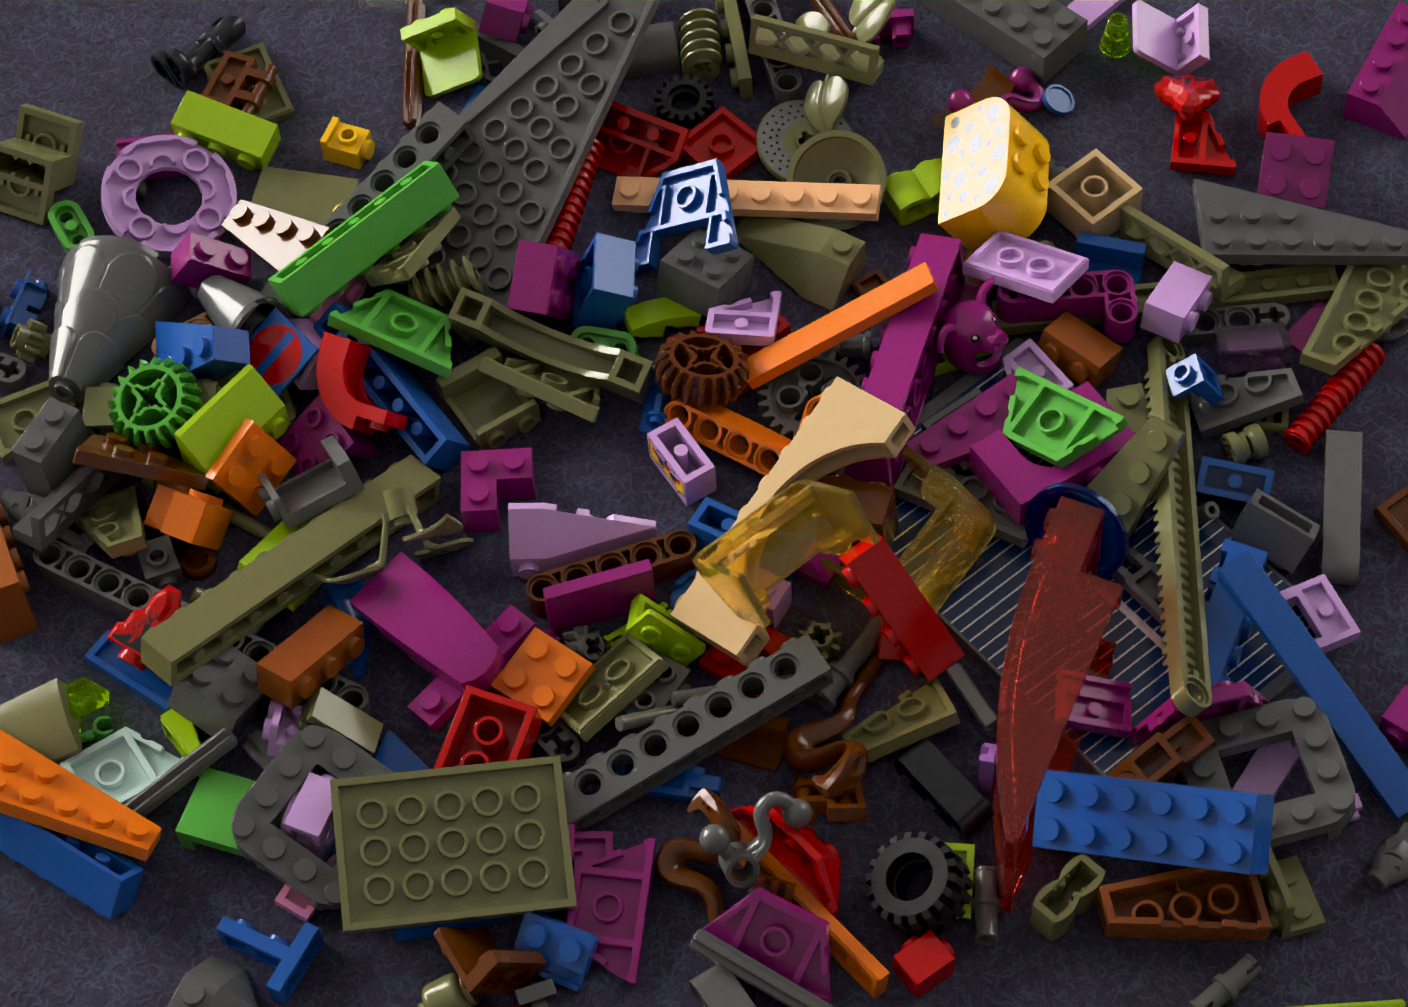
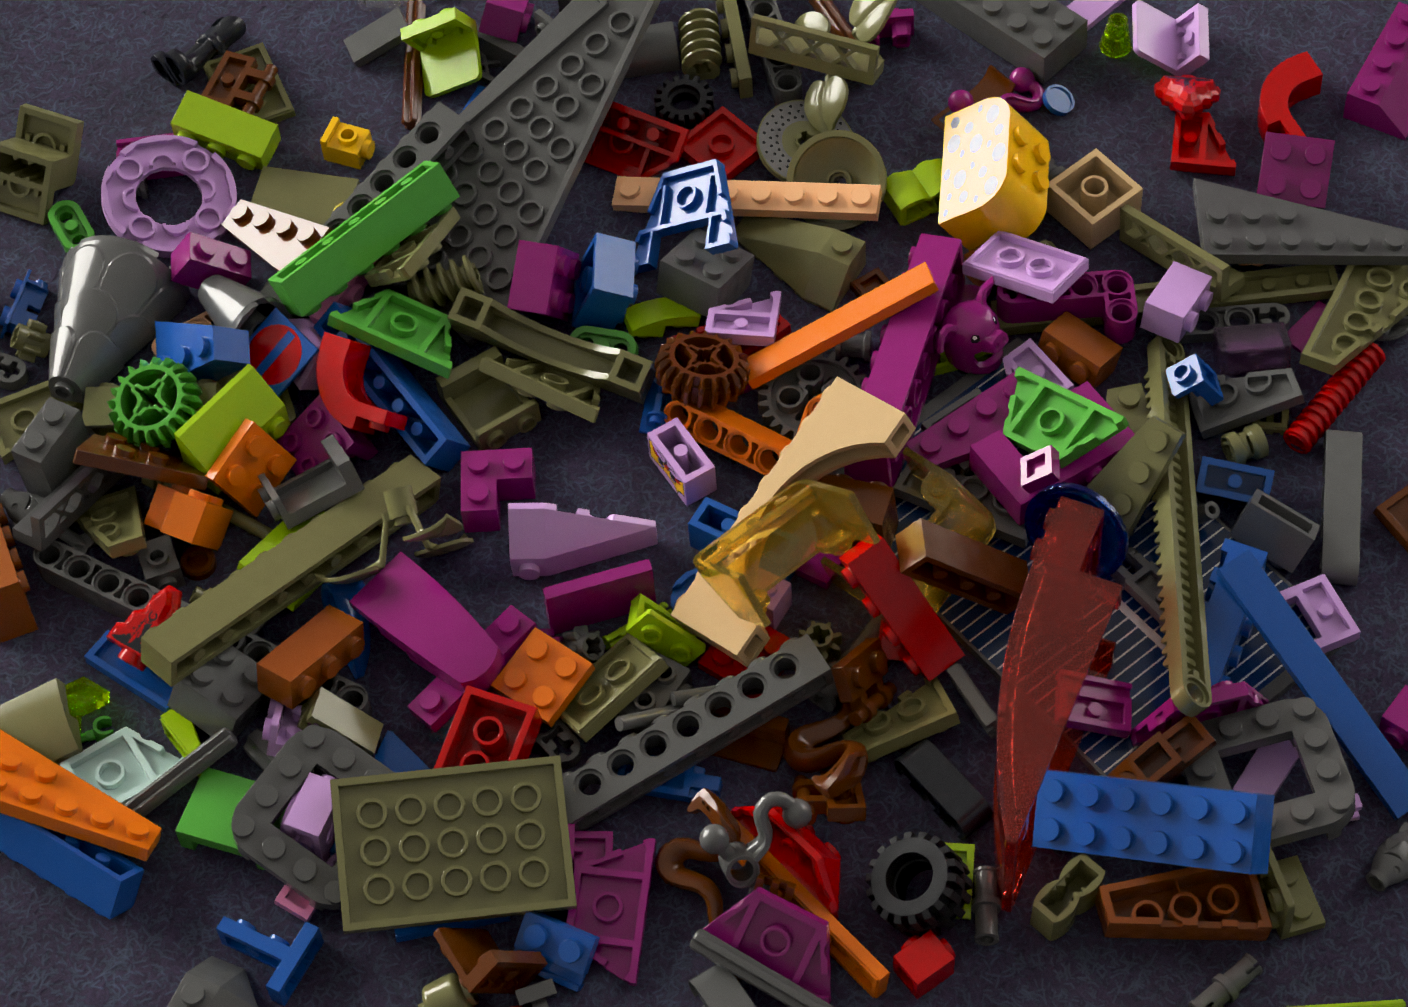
(376, 38): none -> dark grey tile
(570, 216): red piece -> none
(659, 551): reddish brown beam -> none
(862, 673): none -> reddish brown plate
(961, 565): none -> reddish brown brick
(986, 768): medium lavender tile -> none
(1040, 469): none -> magenta plate
(1112, 254): blue panel -> none

